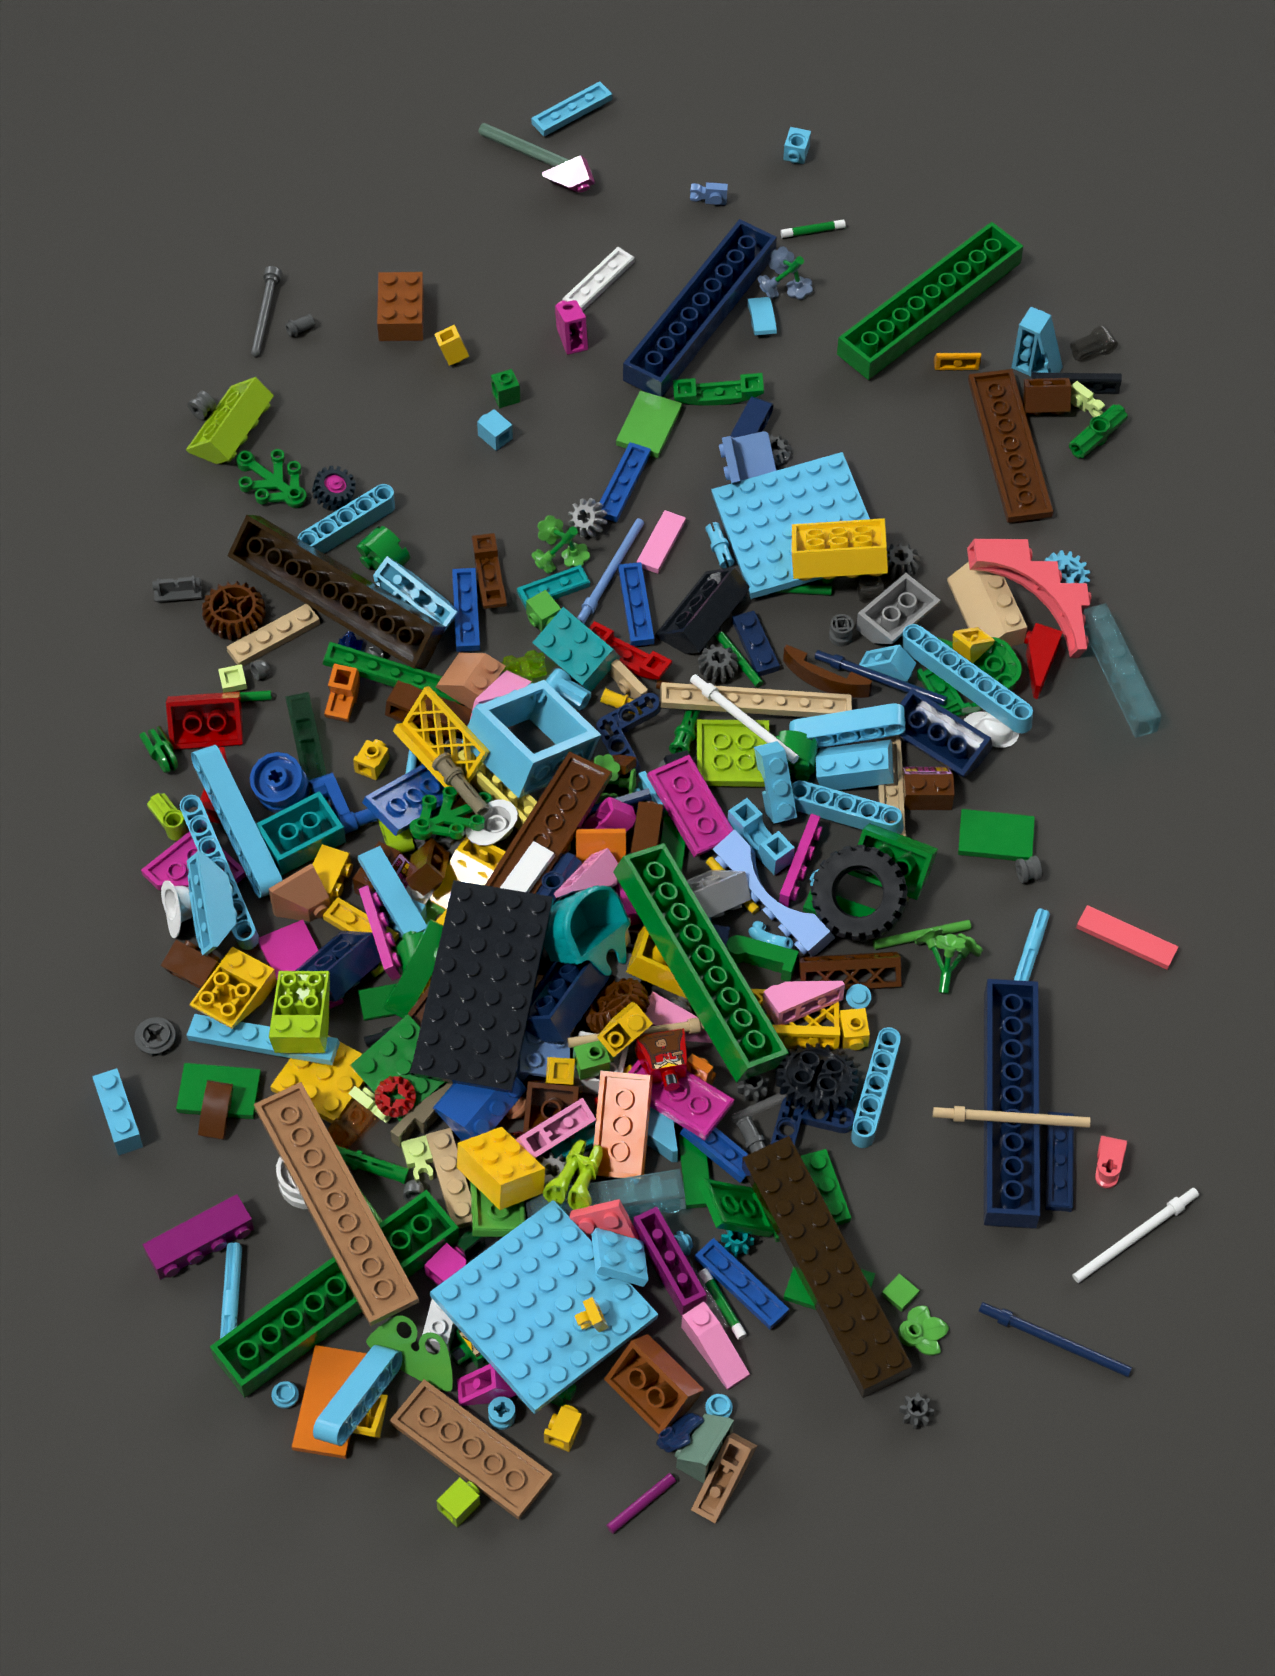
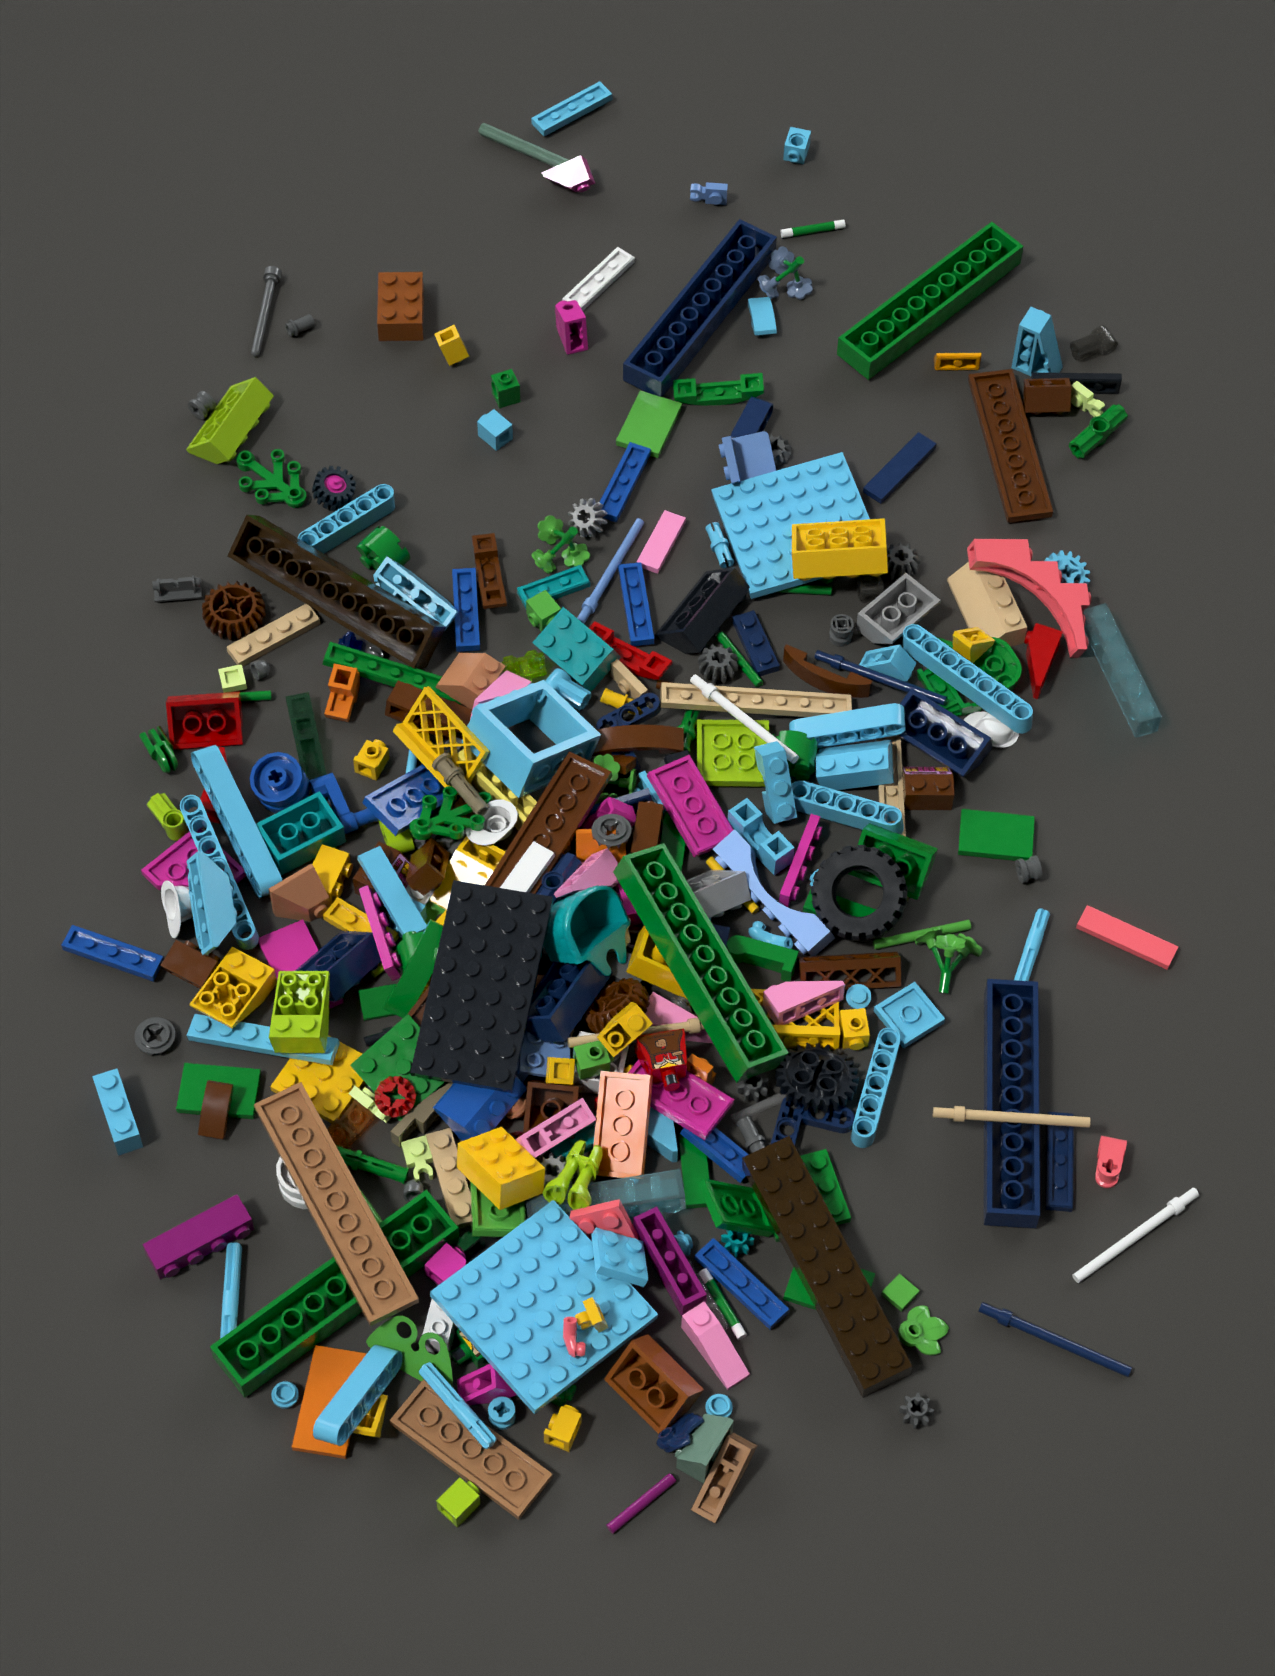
(112, 953): none -> blue plate
(457, 1405): none -> medium azure axle
(570, 1336): none -> coral arm
(611, 822): none -> dark grey gear
(640, 738): none -> reddish brown slope
(899, 467): none -> dark blue tile
(910, 1014): none -> medium azure plate

